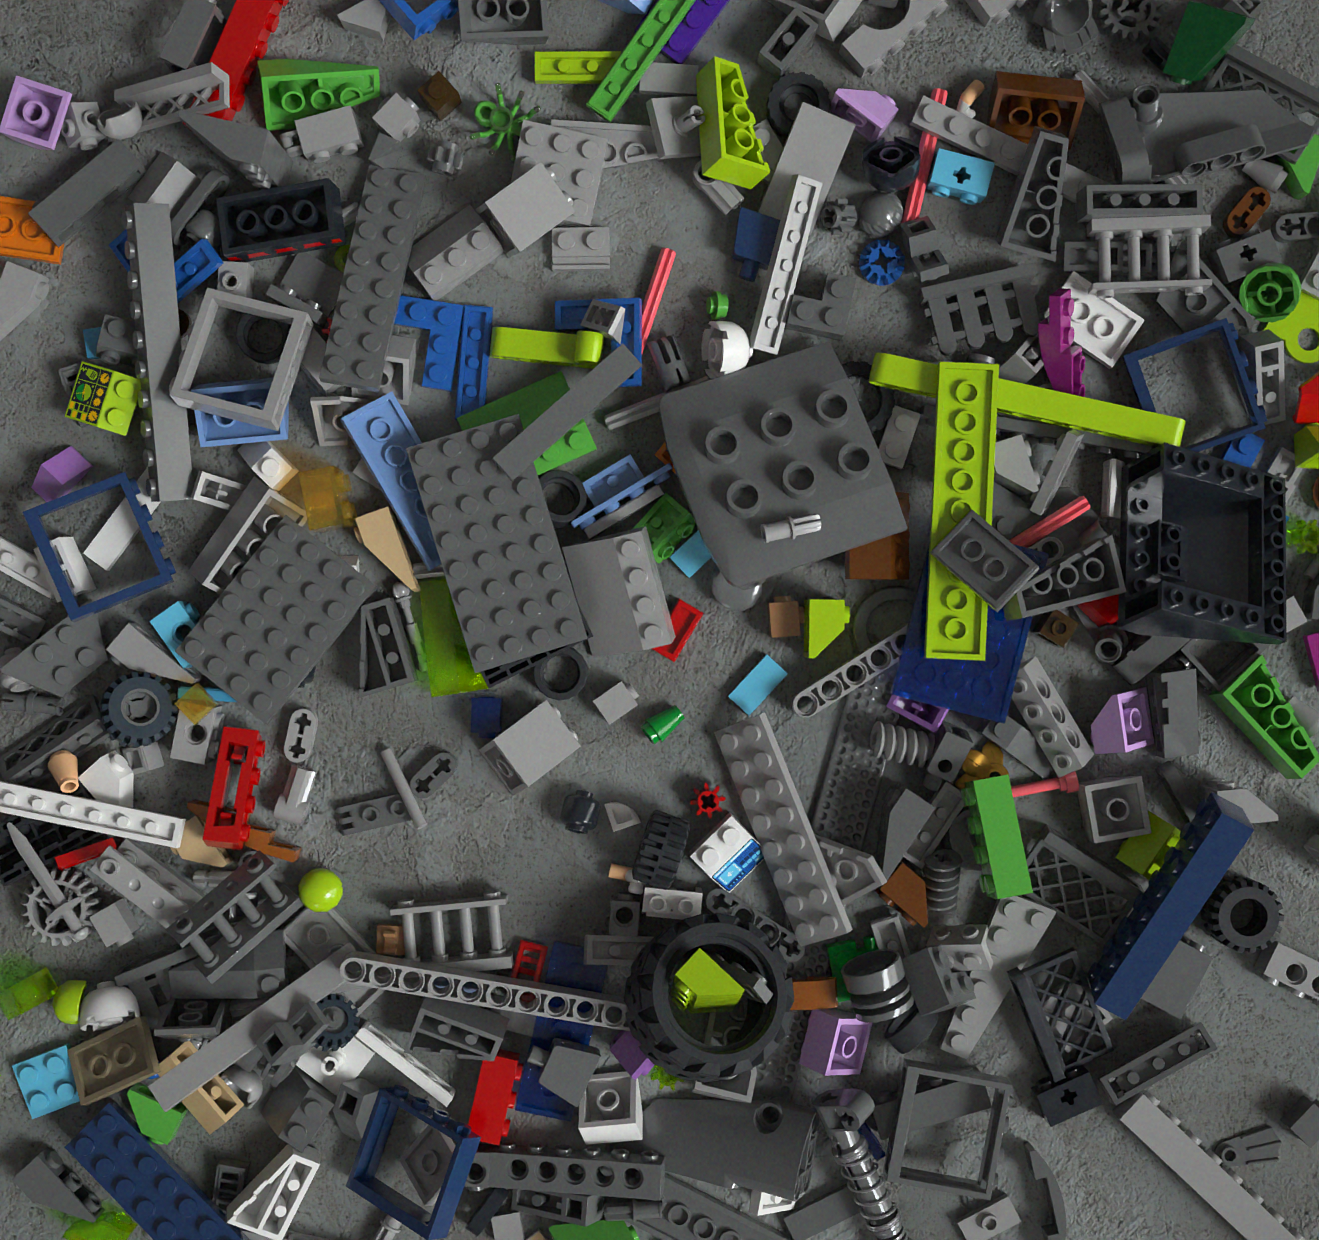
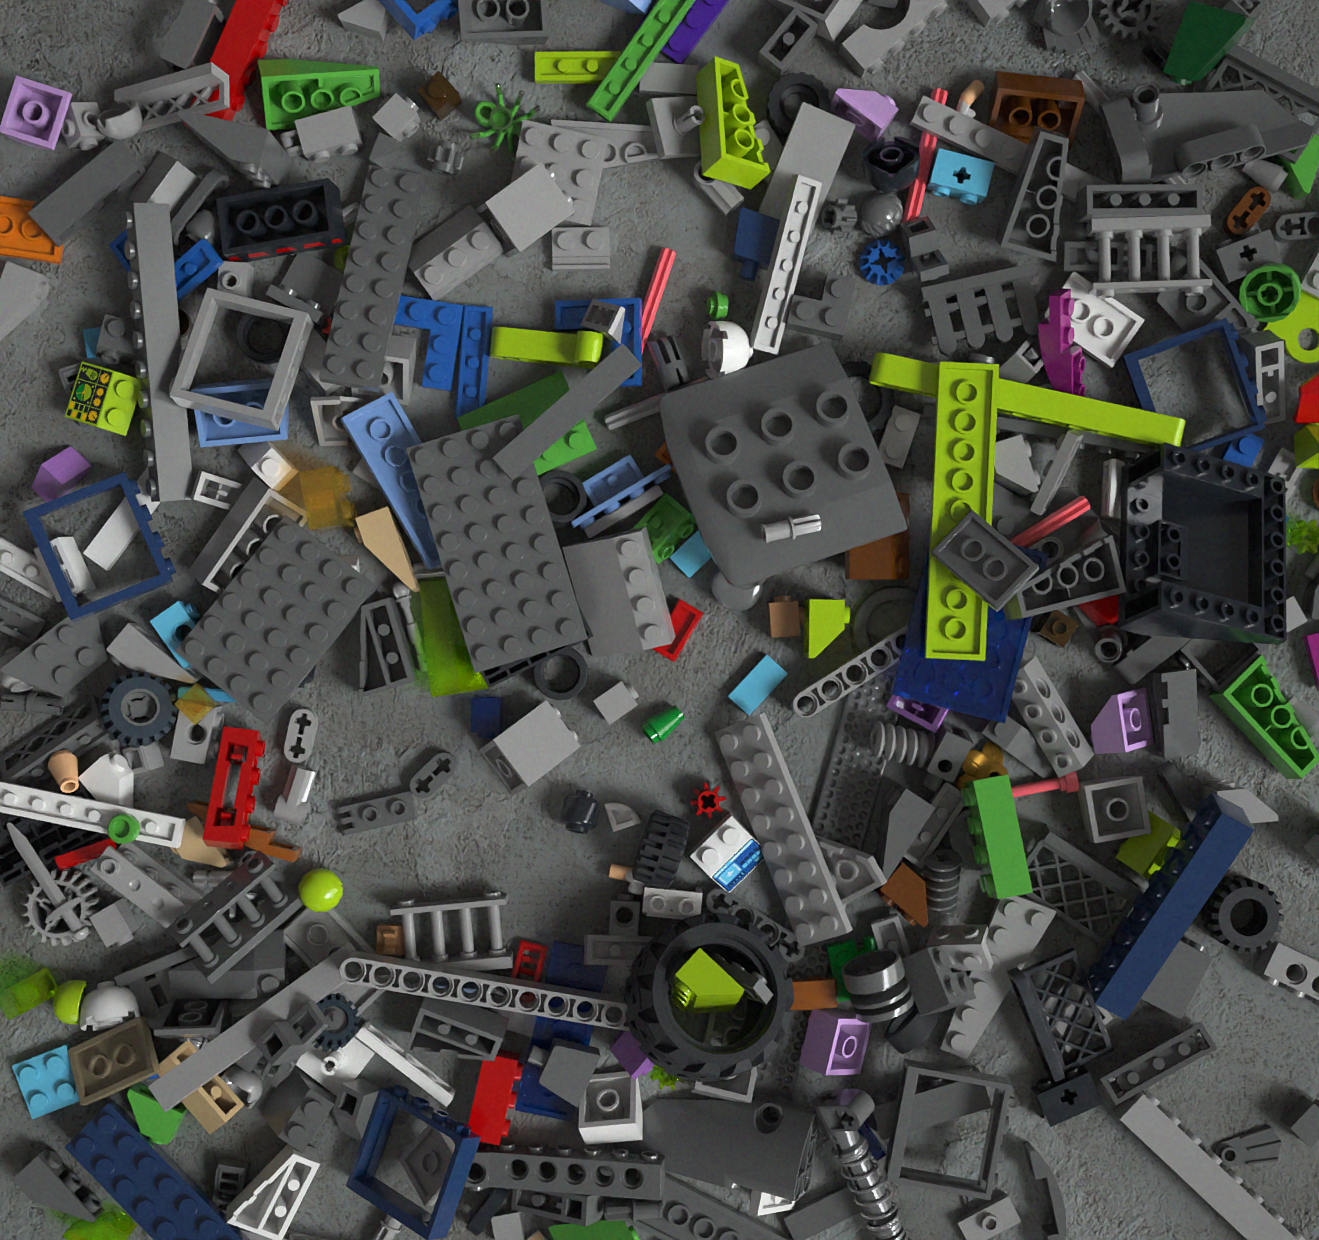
(123, 828): none -> bright green tile
(403, 788): light grey bar -> none

